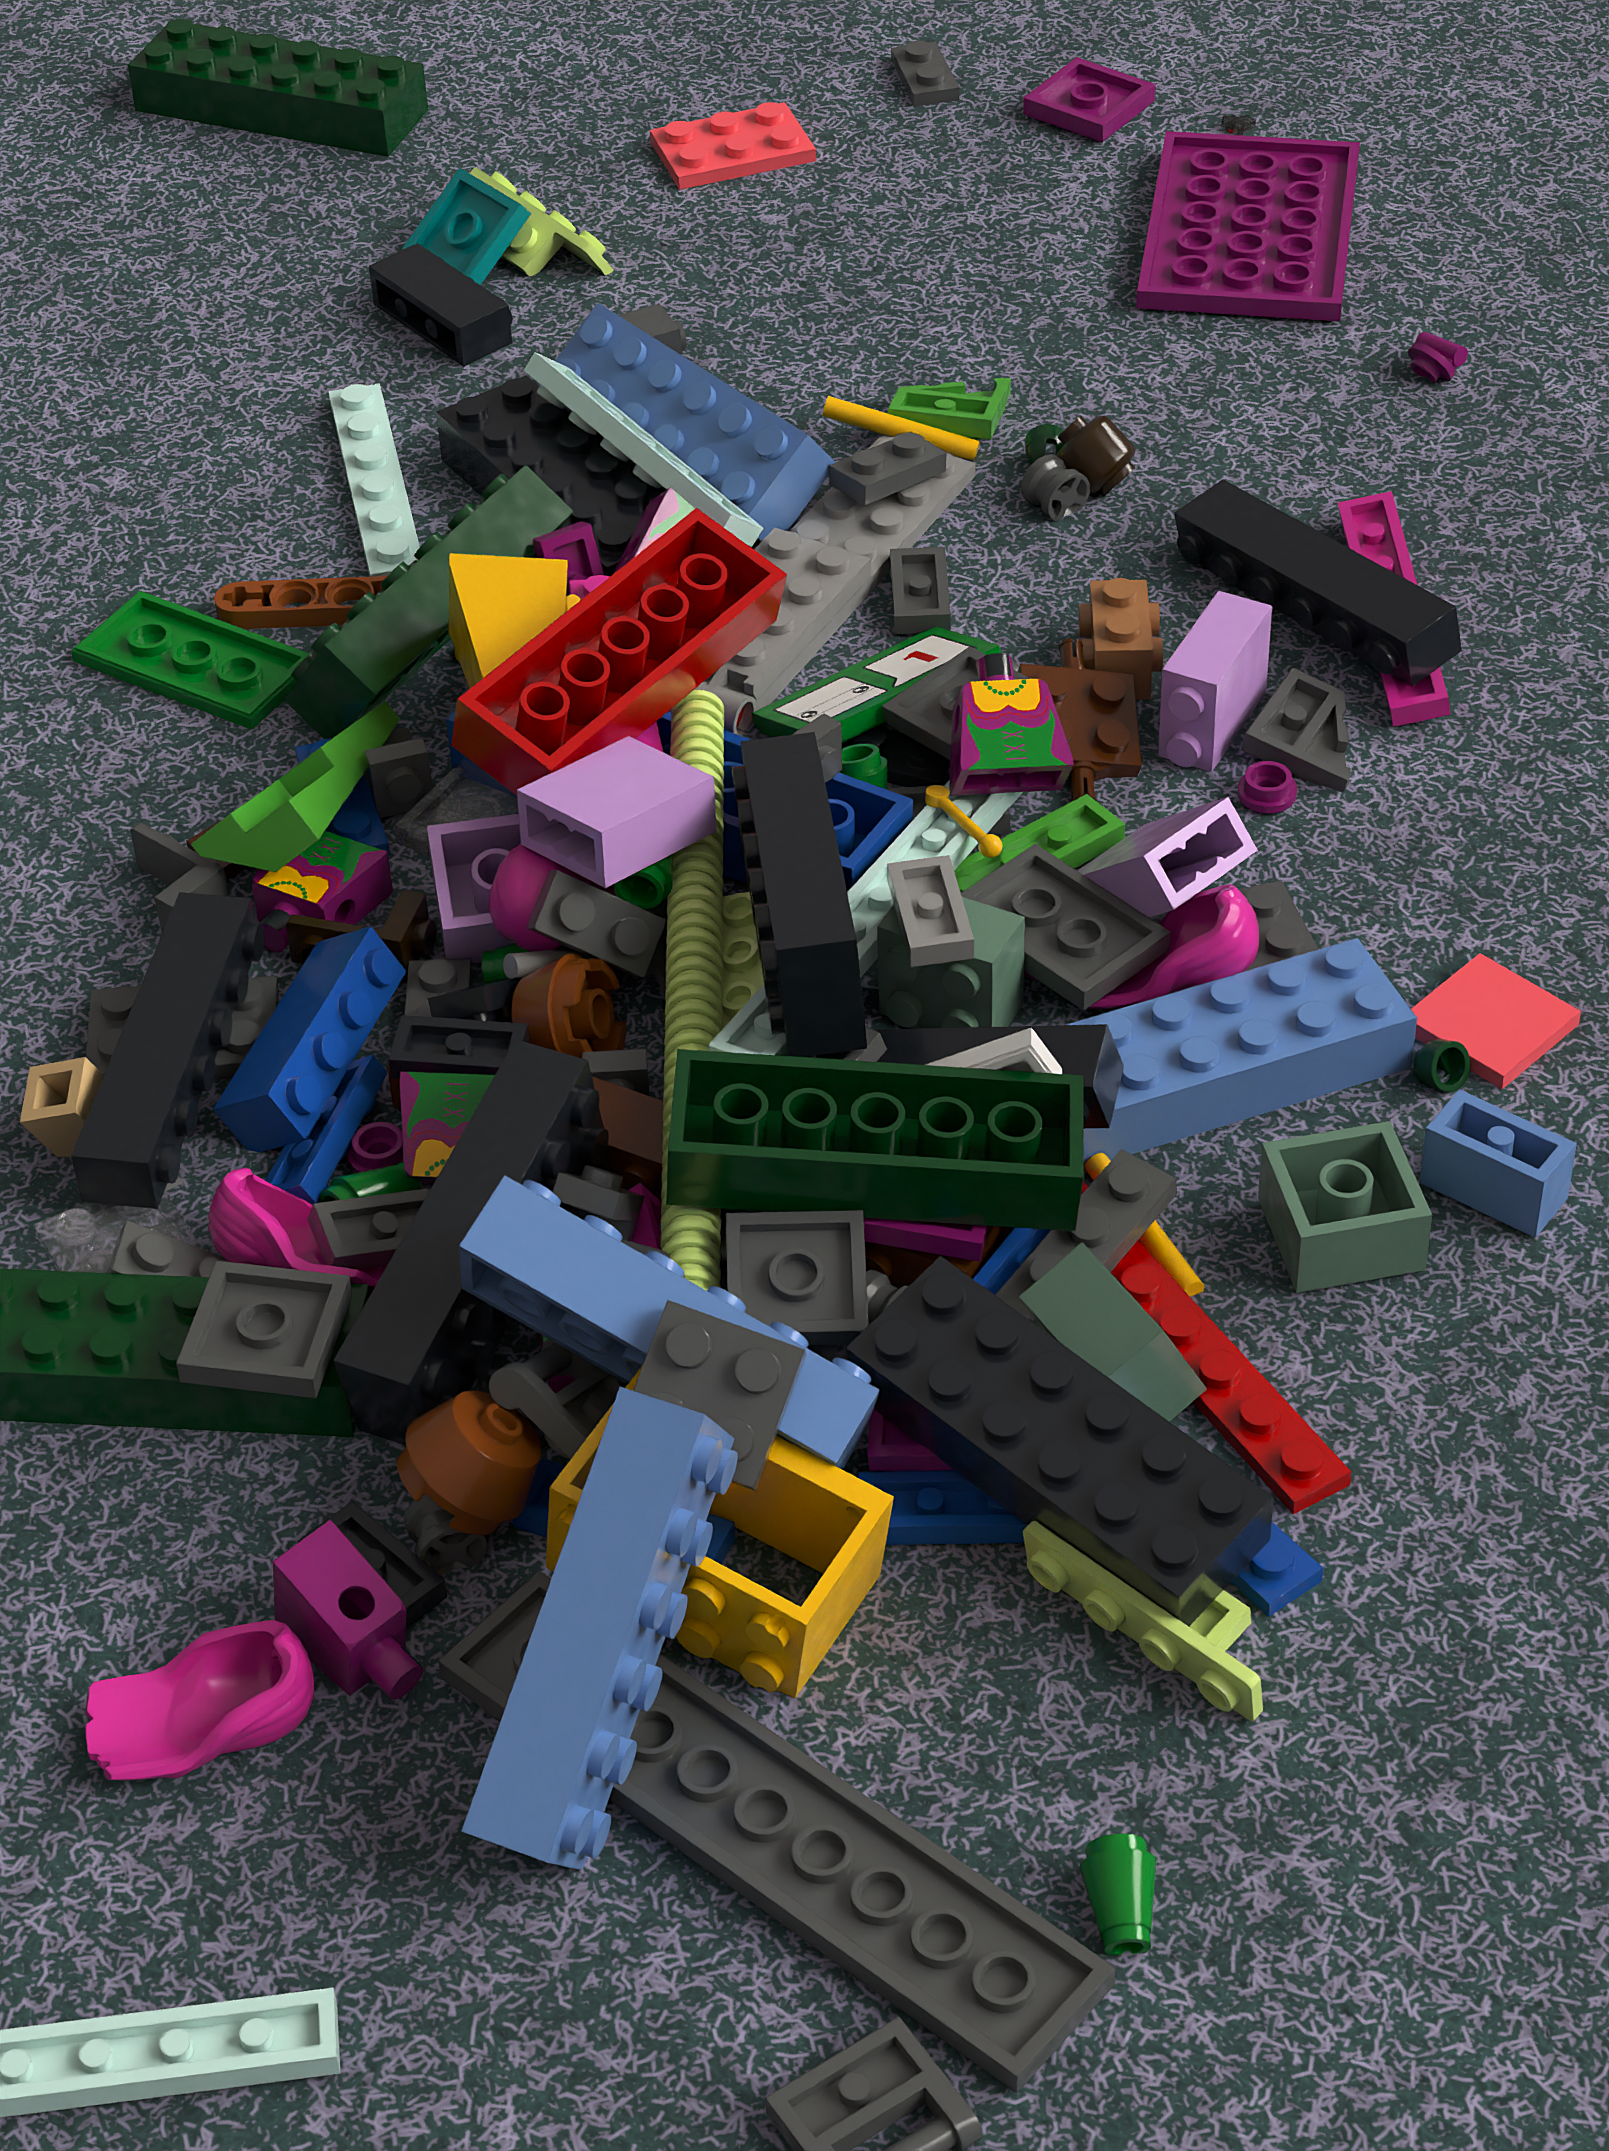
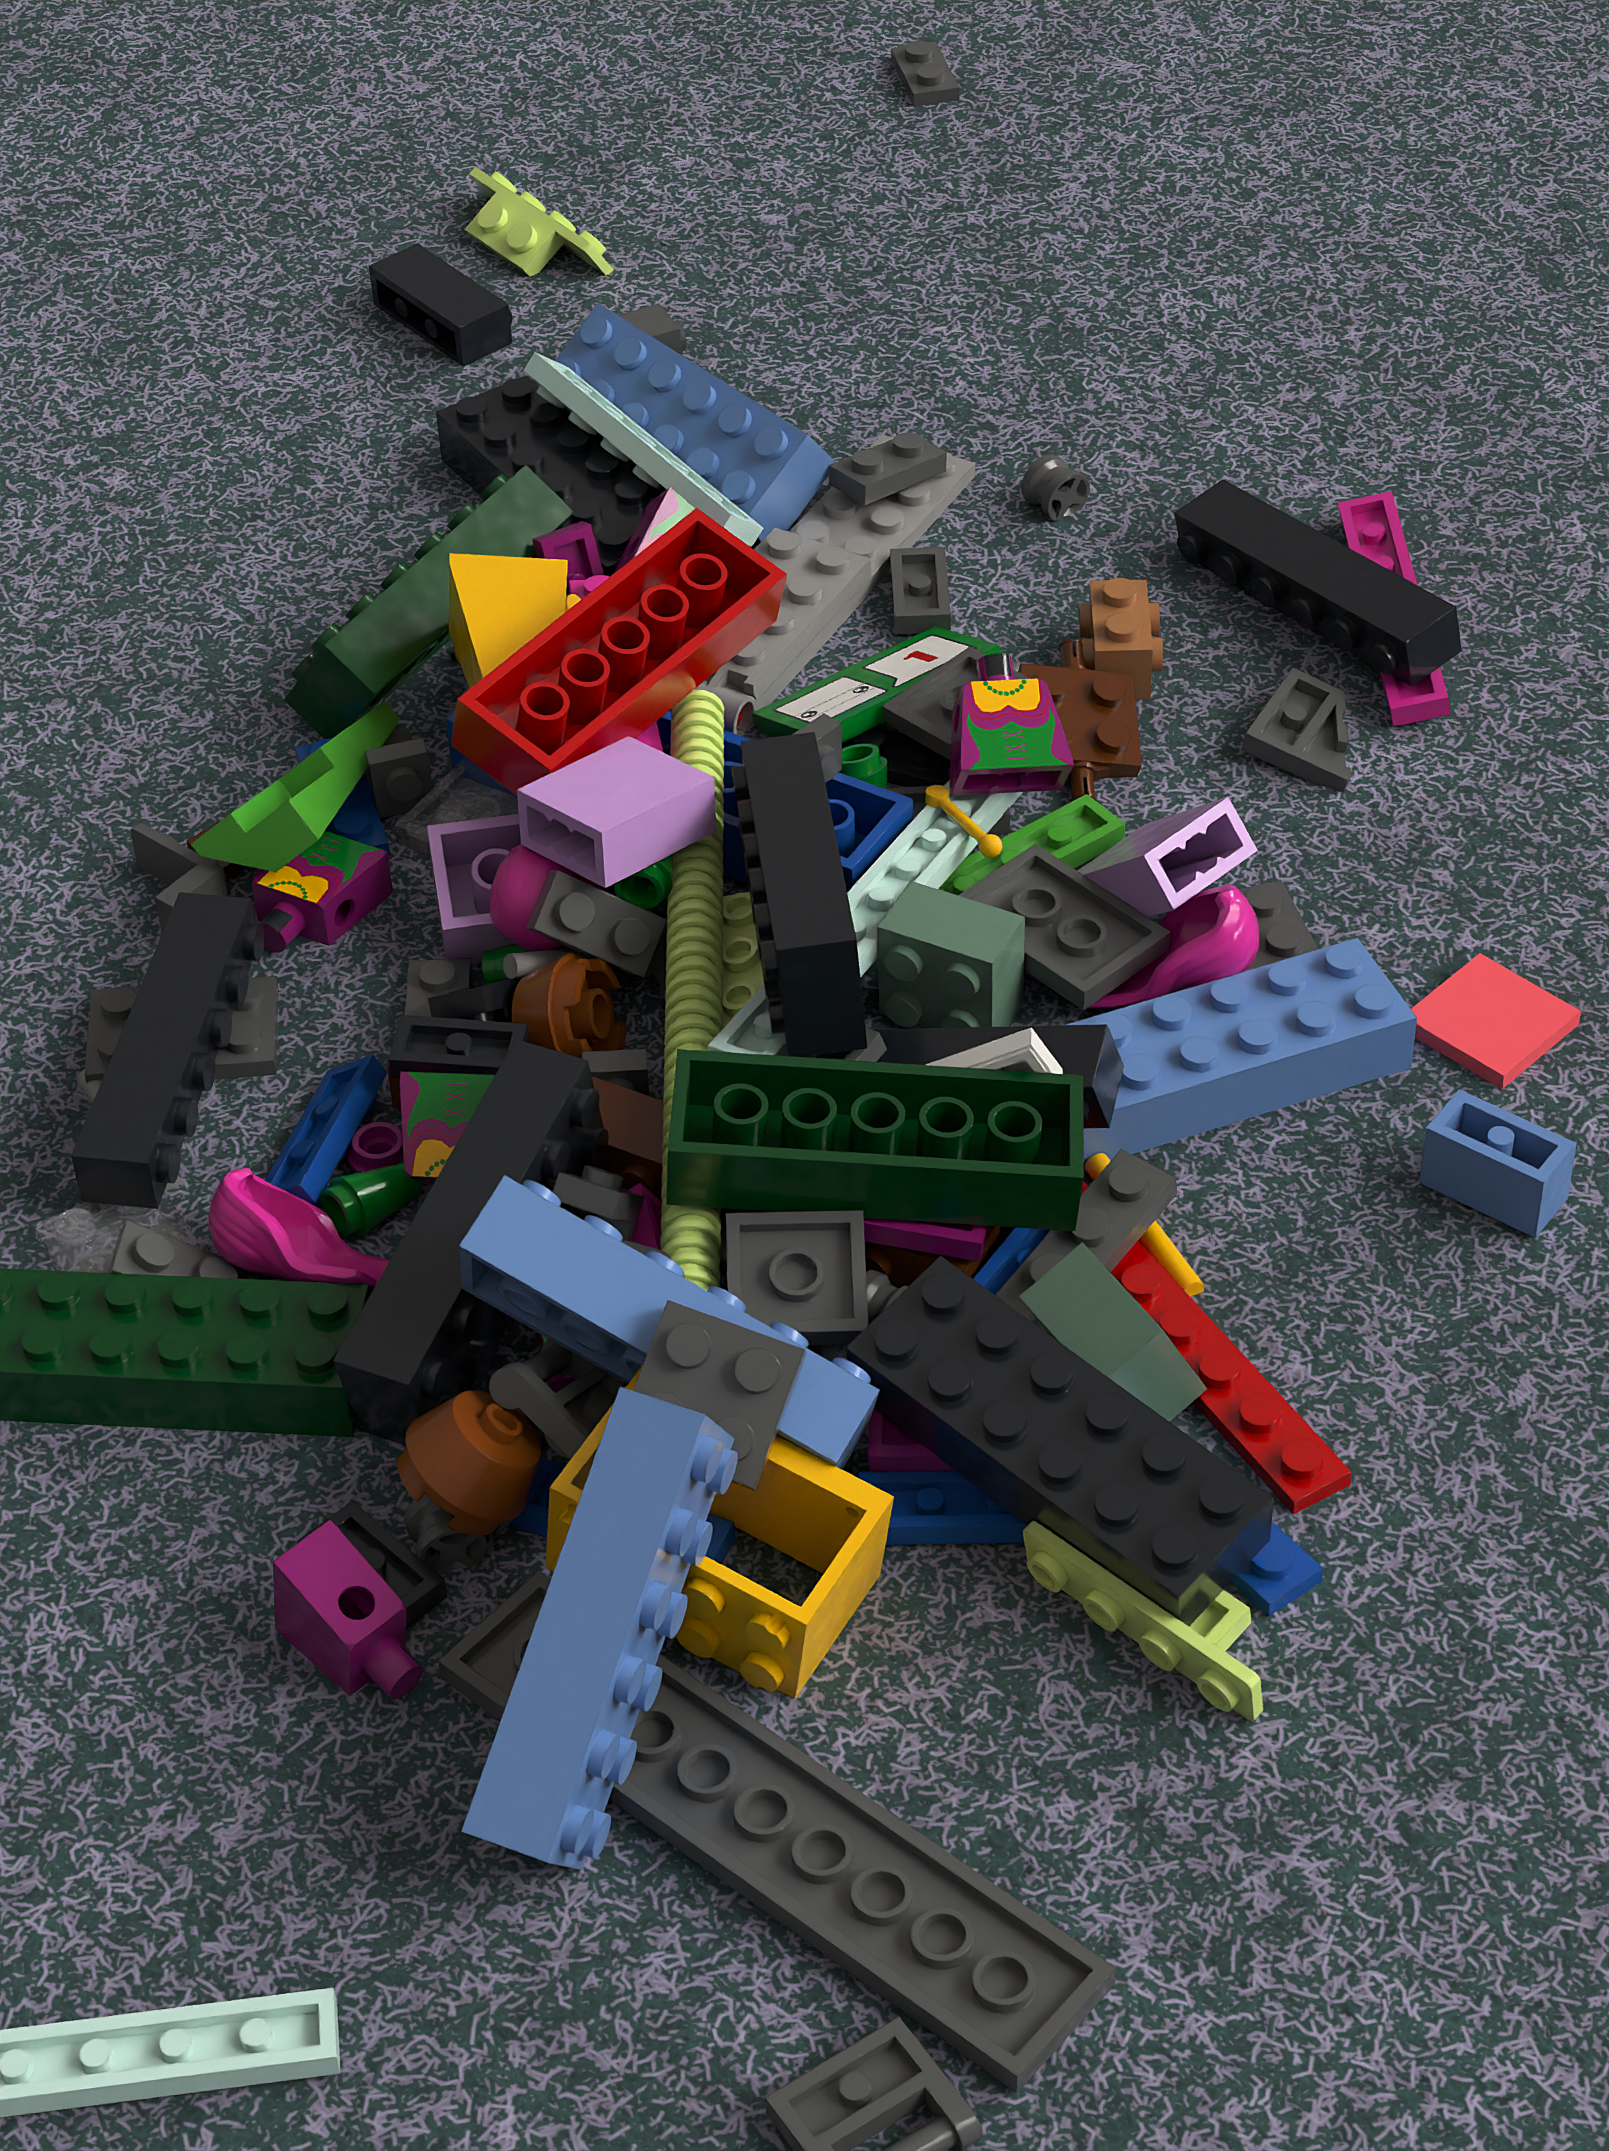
(59, 1102): tan brick -> none
(192, 659): green tile -> none
(212, 1699): dark pink hair -> none
(265, 1329): dark grey plate -> none
(279, 87): dark green brick -> none
(310, 1041): blue brick -> none
(320, 594): dark orange beam -> none
(363, 1229): dark grey plate -> none
(374, 478): light aqua plate -> none
(406, 931): dark brown bracket -> none
(470, 225): teal plate -> none
(732, 145): coral plate -> none
(894, 425): yellow bar -> none
(930, 911): light grey plate -> none
(952, 409): bright green wing -> none
(1037, 438): dark green hinge -> none
(1089, 99): magenta plate -> none
(1097, 452): dark brown head -> none
(1121, 1891): green cone -> none
(1214, 681): lavender brick -> none
(1238, 124): clear smoke piece -> none
(1250, 226): magenta plate -> none
(1267, 787): magenta plate -> none
(1344, 1206): sand green brick -> none
(1436, 357): magenta plate -> none
(1447, 1056): dark green hinge -> none

